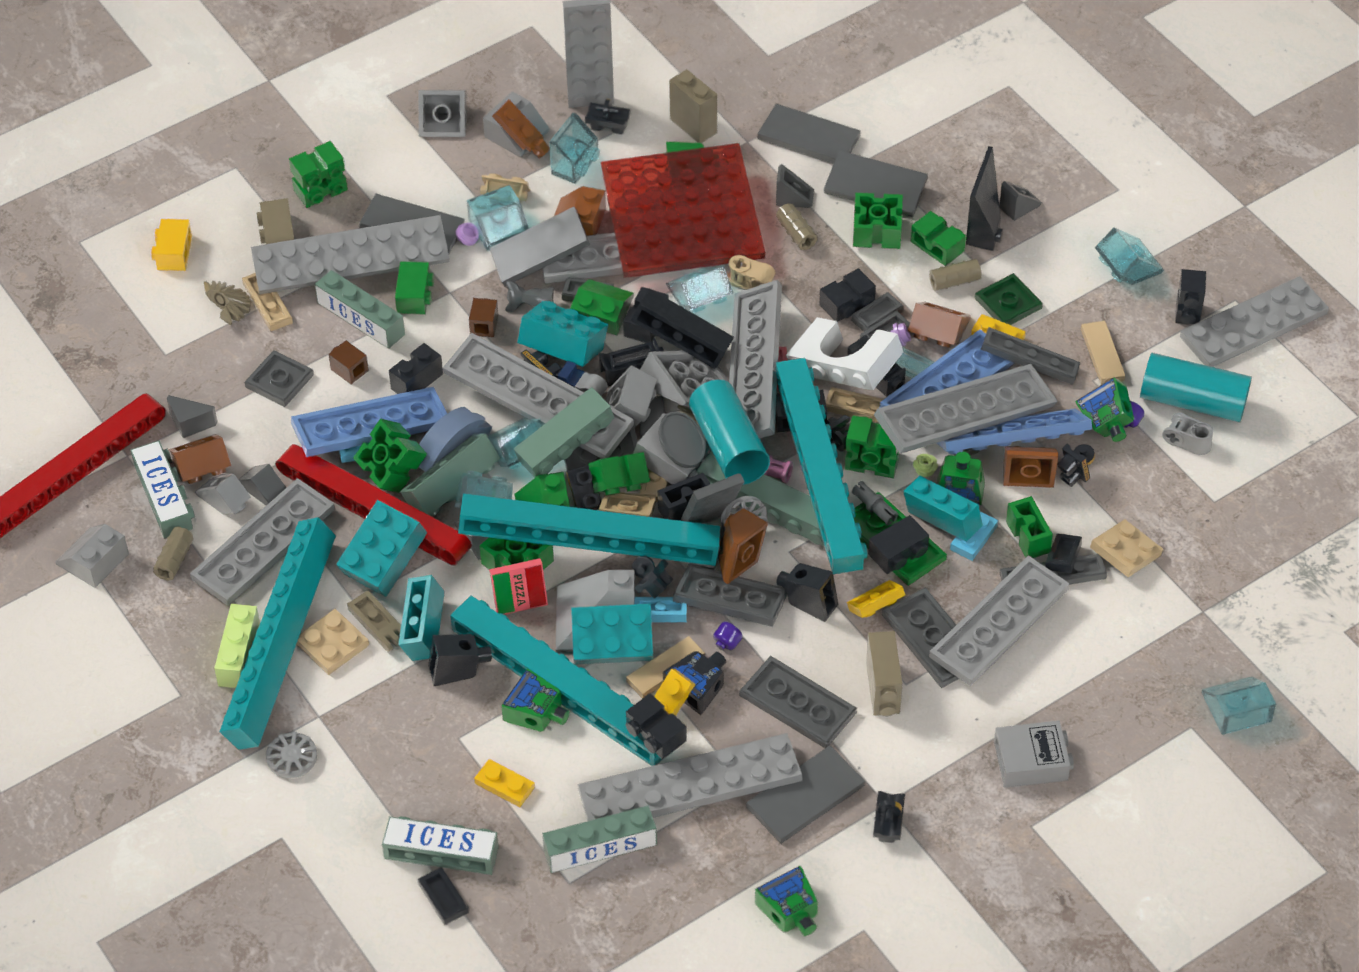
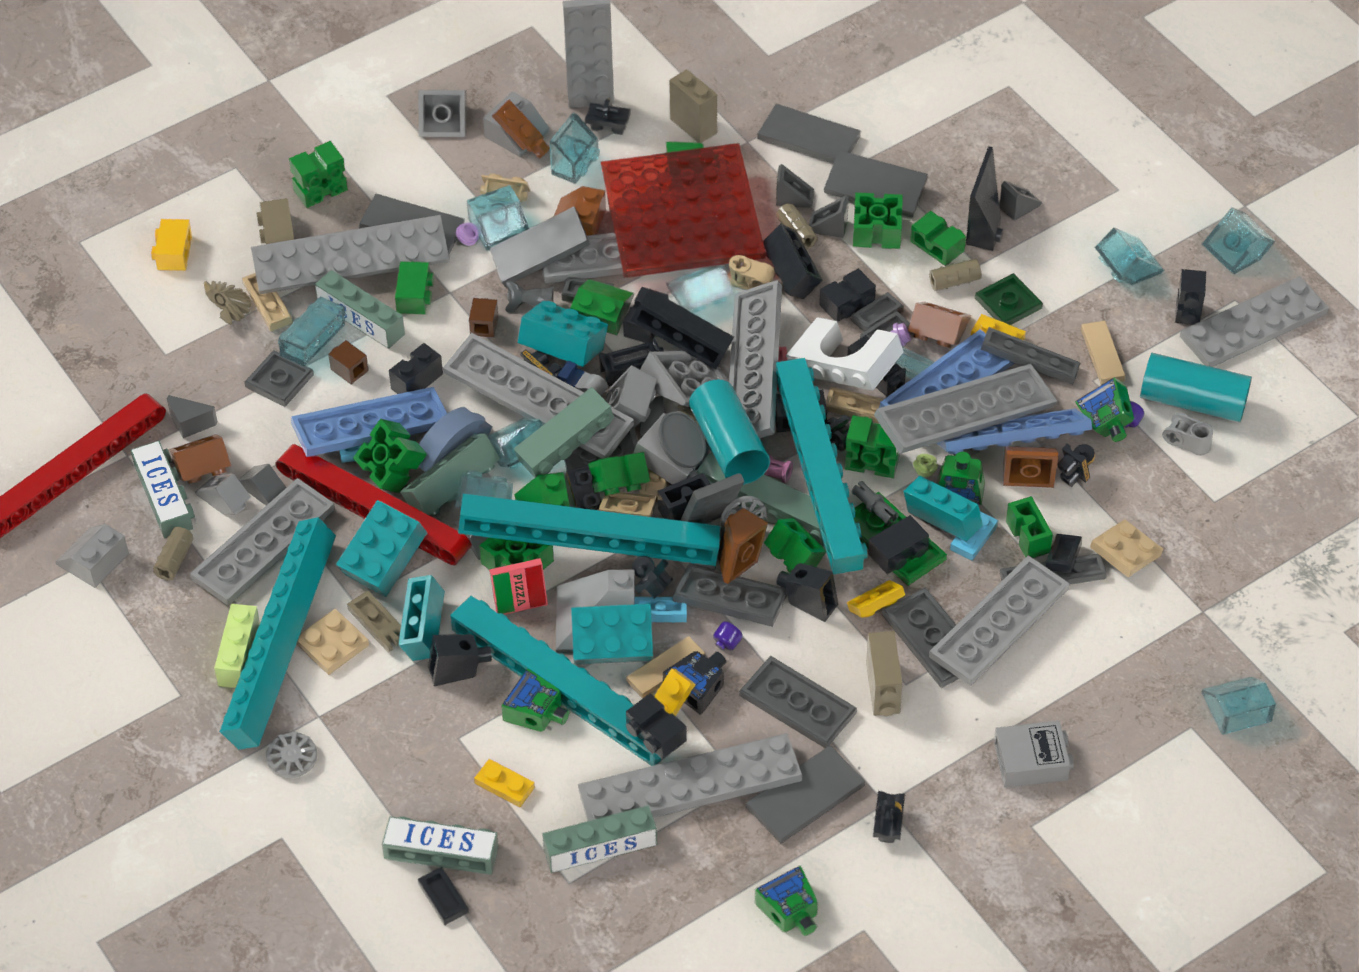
(311, 331): none -> clear light blue brick
(791, 261): none -> black brick
(793, 544): none -> green brick
(831, 219): none -> dark grey slope
(1238, 241): none -> clear light blue slope

